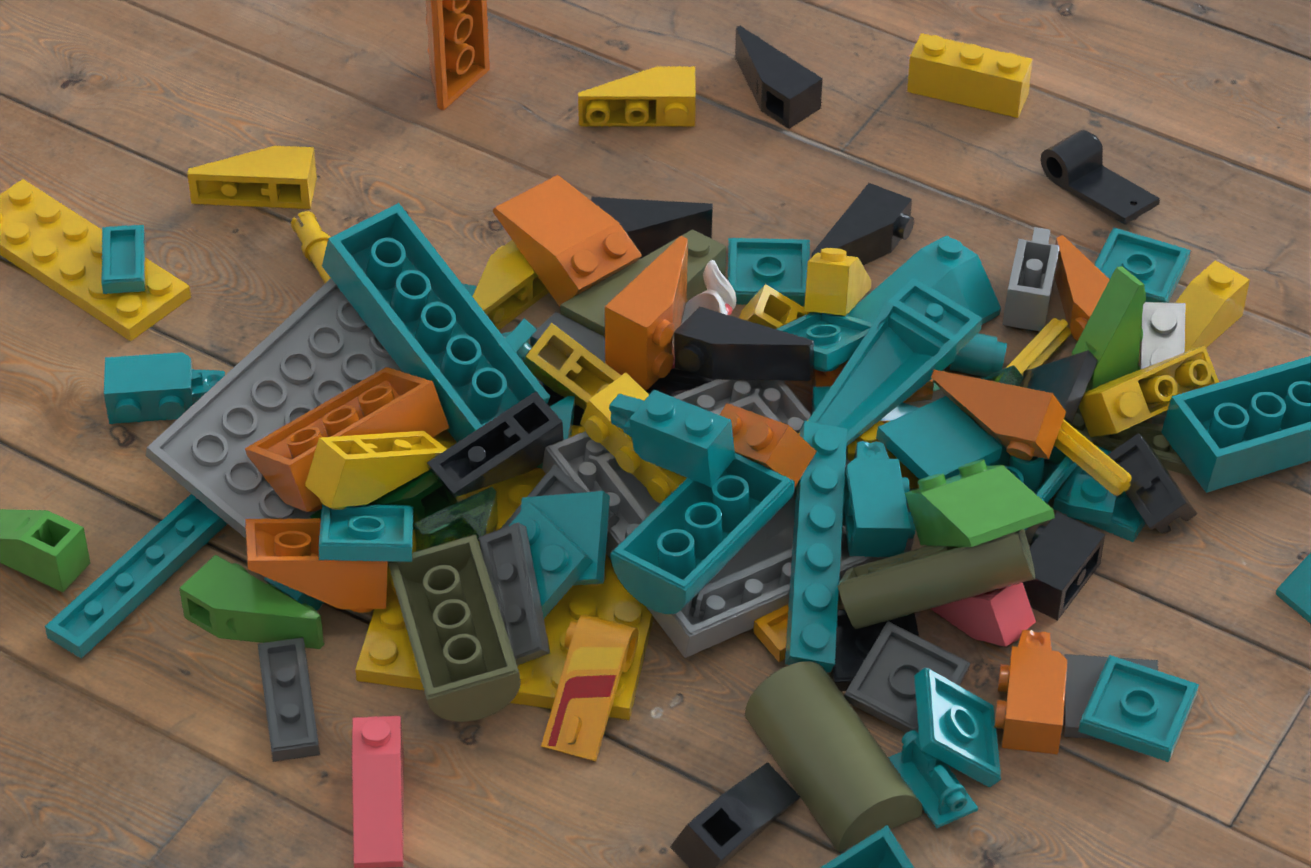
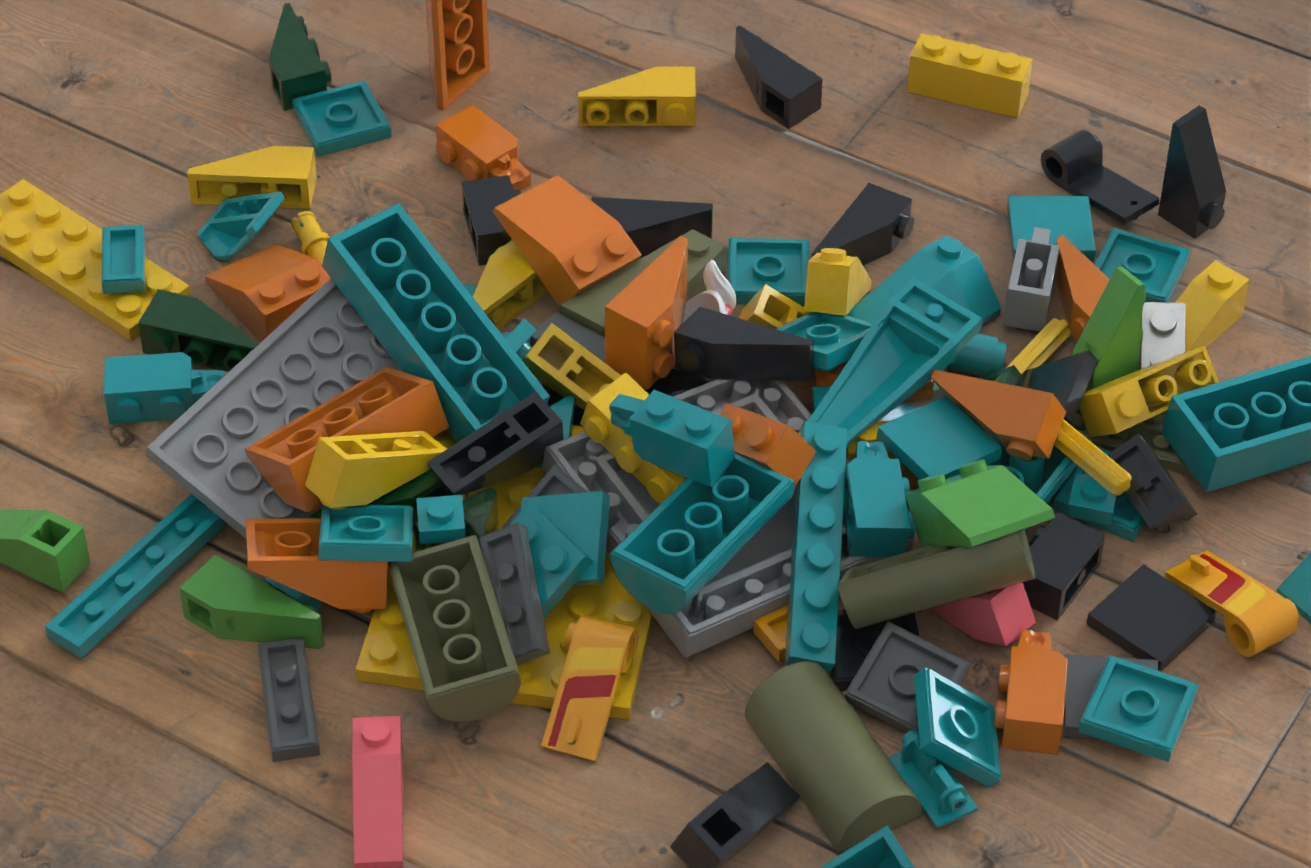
(189, 326): none -> dark green slope
(237, 223): none -> teal slope
(267, 286): none -> orange slope
(295, 61): none -> dark green slope
(341, 118): none -> teal tile
(440, 519): none -> teal plate
(480, 148): none -> orange hinge
(483, 226): none -> black brick
(1060, 214): none -> teal tile
(1151, 617): none -> black tile
(1193, 178): none -> black slope
(1251, 611): none -> light orange door

